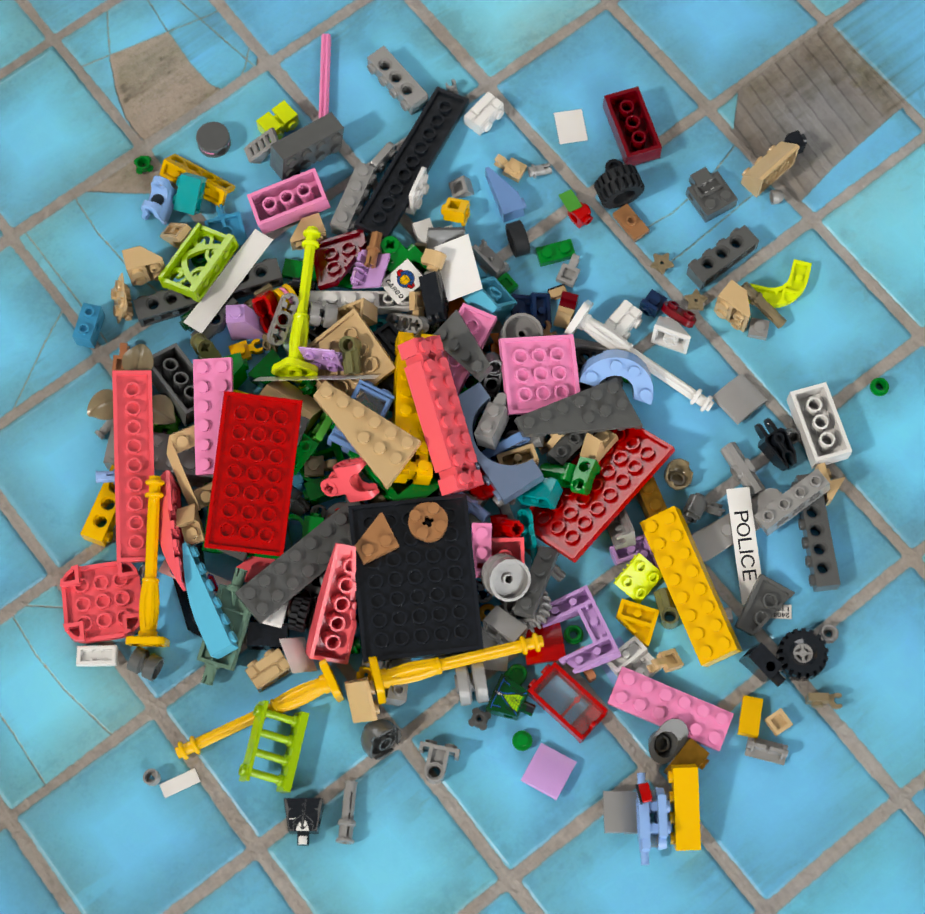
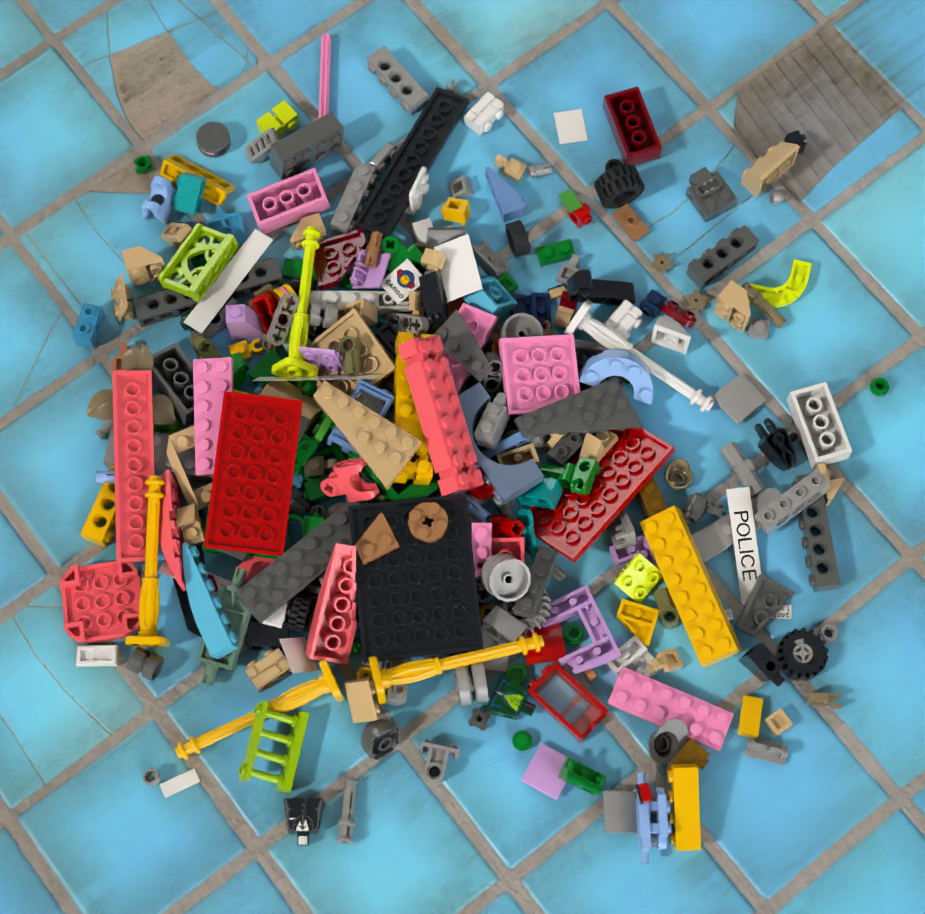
(582, 776): none -> green hinge
(608, 292): none -> black beam

